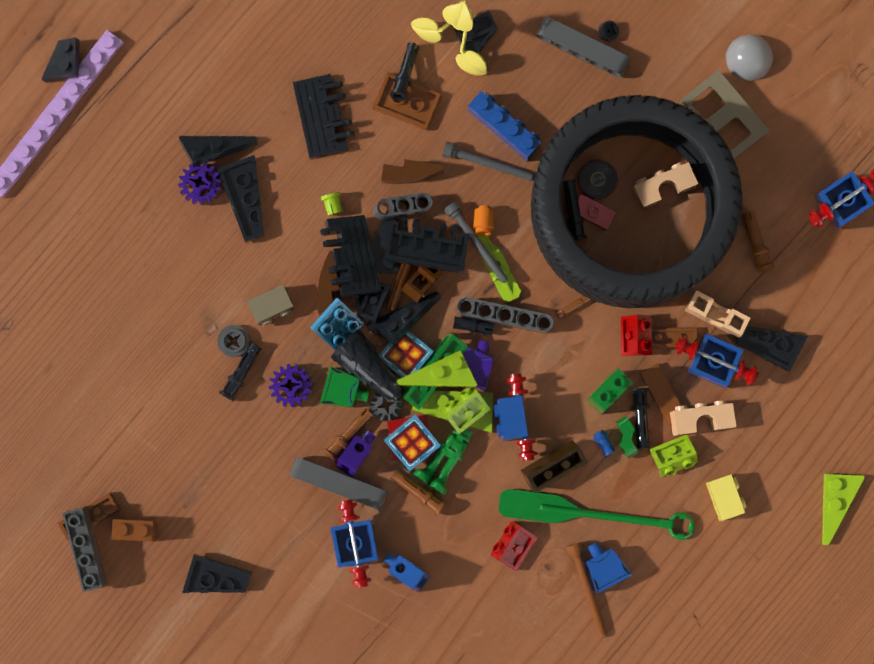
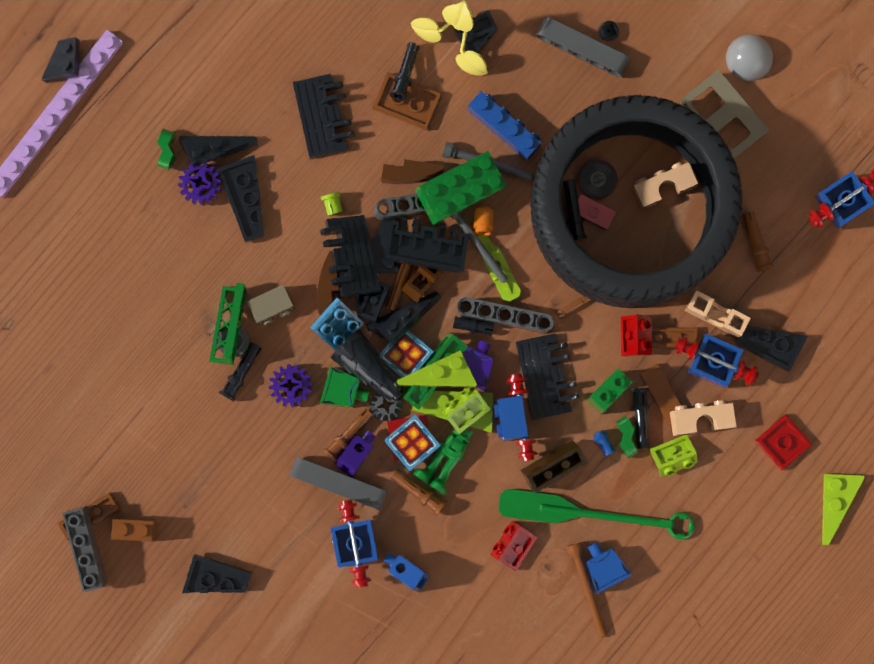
(165, 142): none -> green piece
(232, 325): none -> green fence
(460, 187): none -> green brick
(543, 376): none -> black hinge
(726, 497): light yellow brick -> none
(783, 442): none -> red tile

